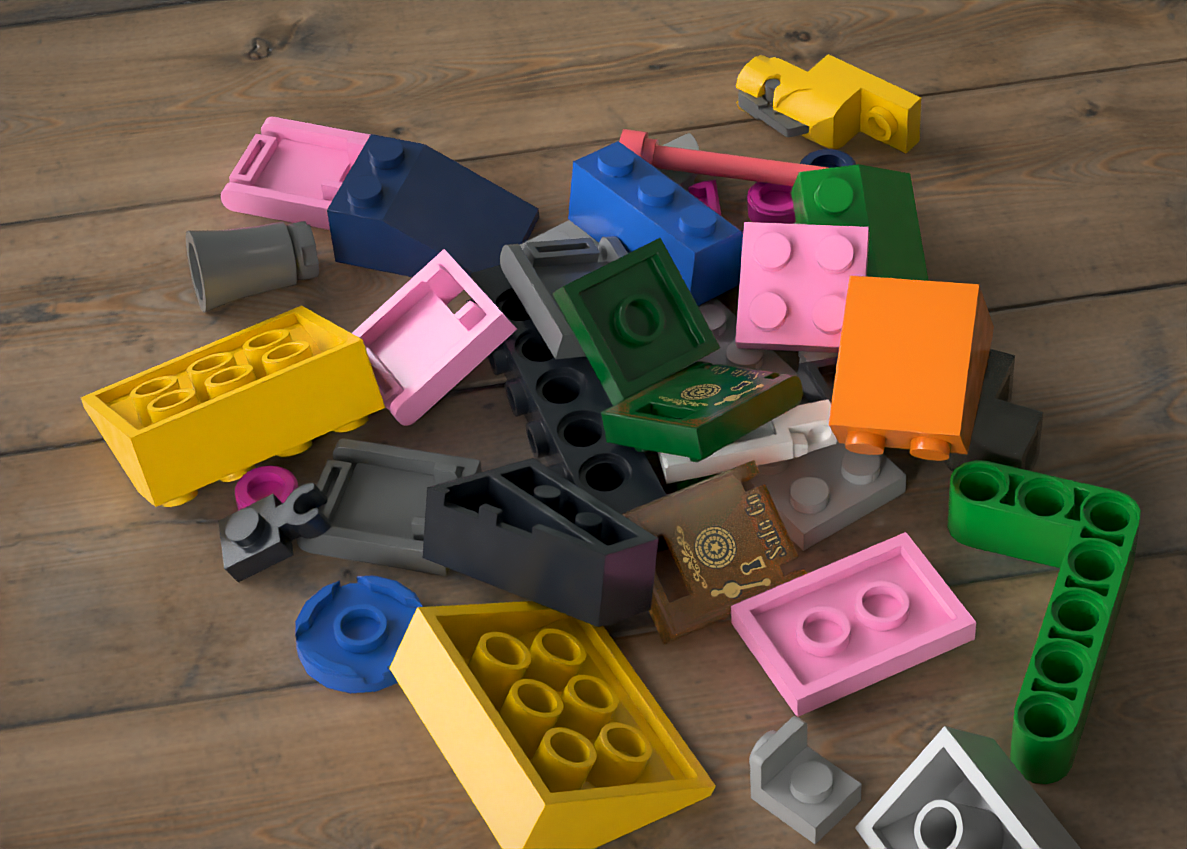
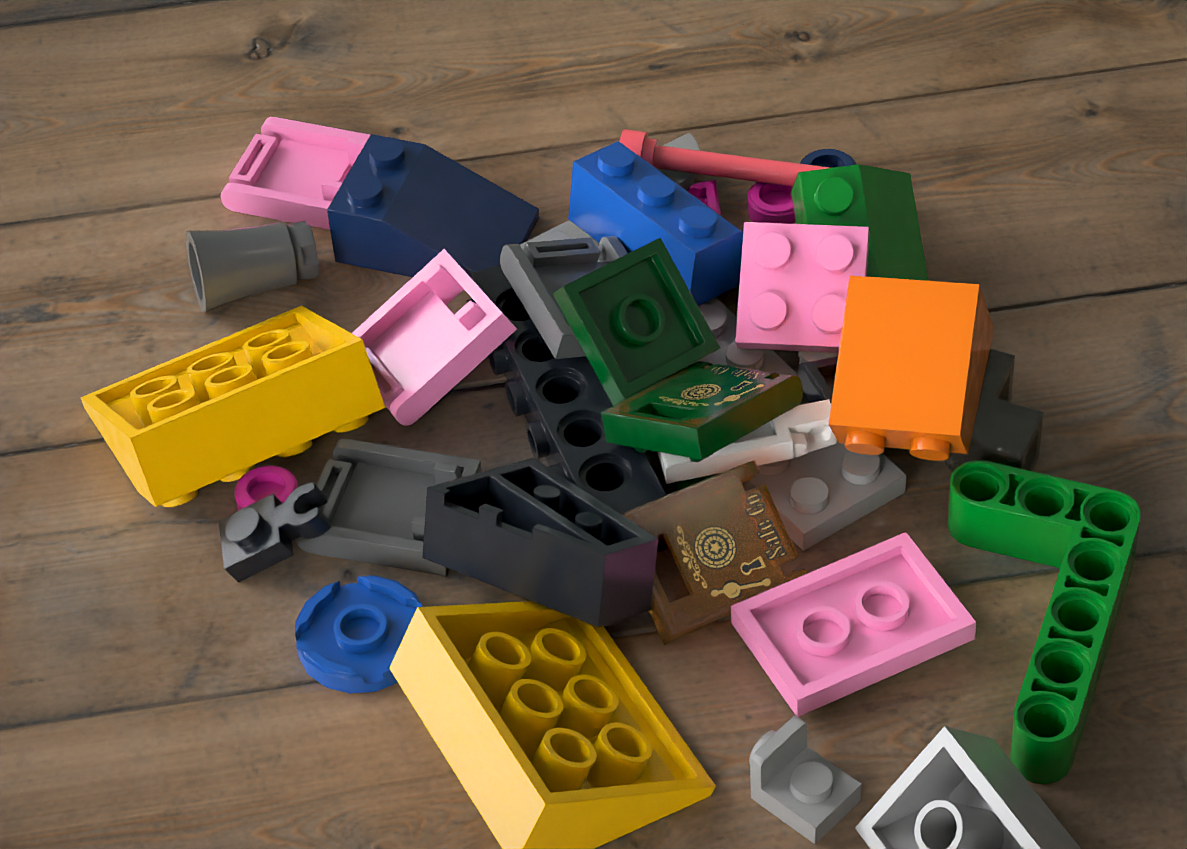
(828, 102): yellow plate -> none

